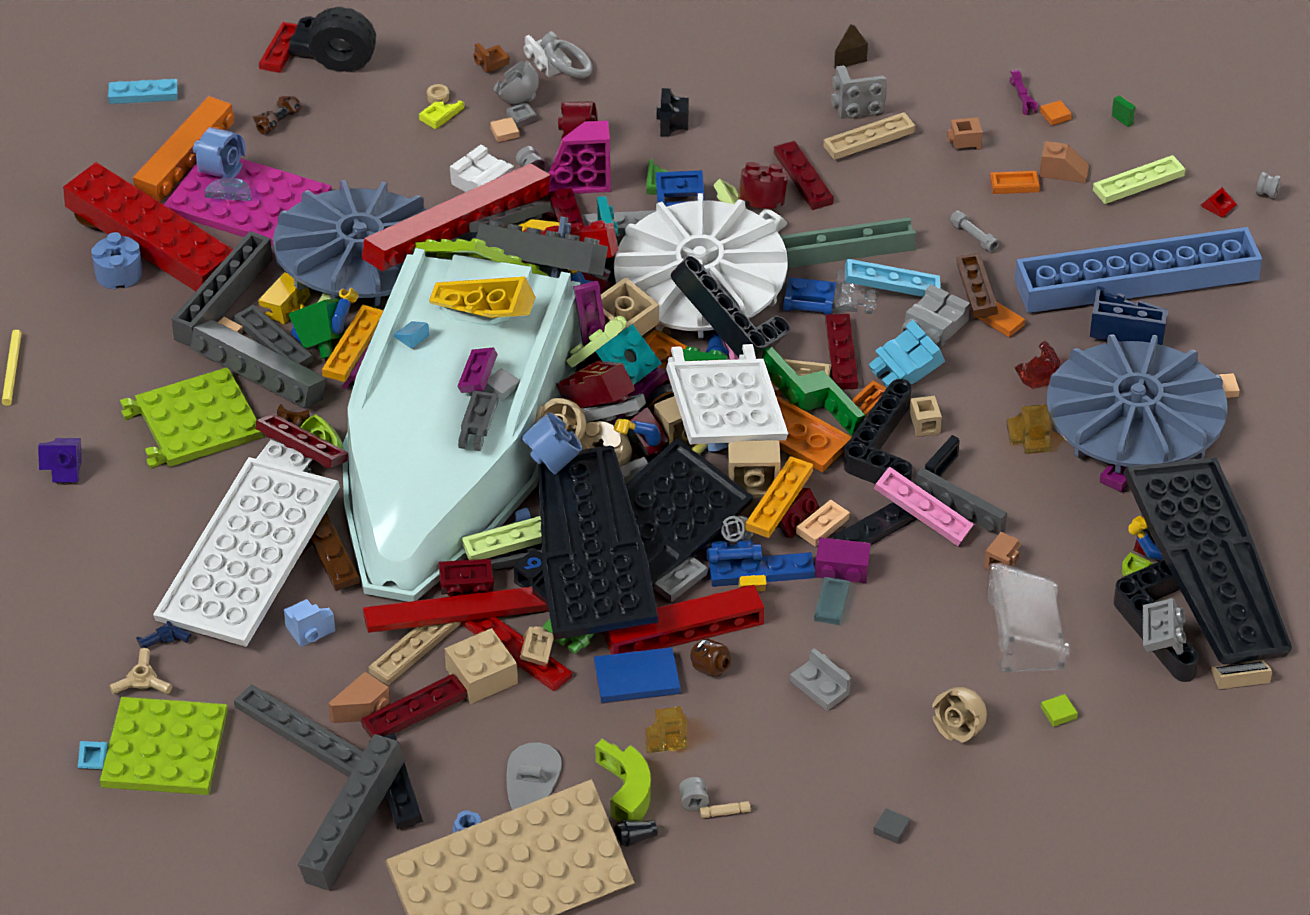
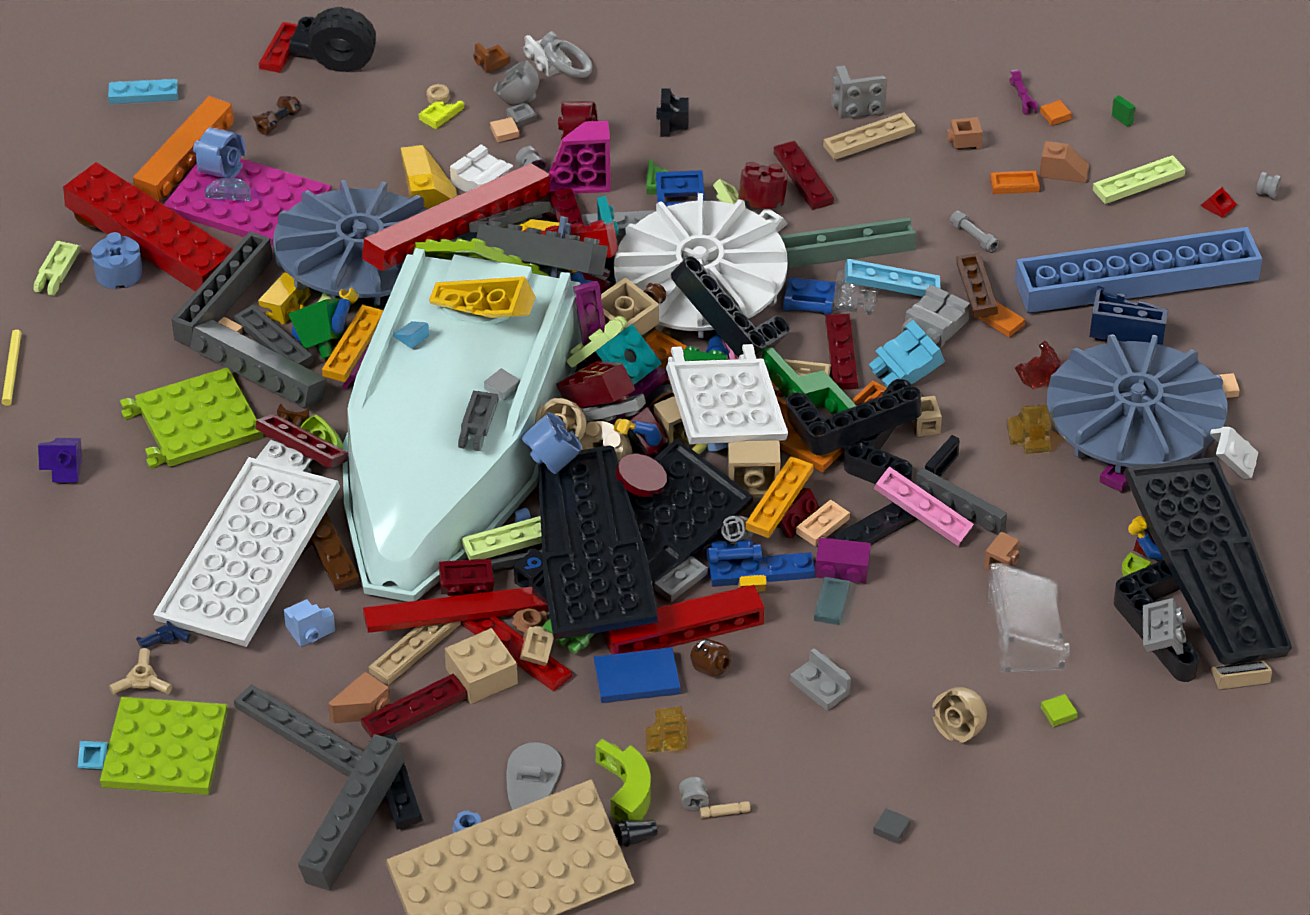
(56, 266): none -> yellowish green hinge
(426, 177): none -> yellow wedge
(477, 370): magenta plate -> none
(528, 618): none -> nougat animal
(641, 475): none -> tile
(656, 292): none -> reddish brown plate
(851, 49): dark brown slope -> none
(853, 424): none -> black beam
(1235, 451): none -> white bracket

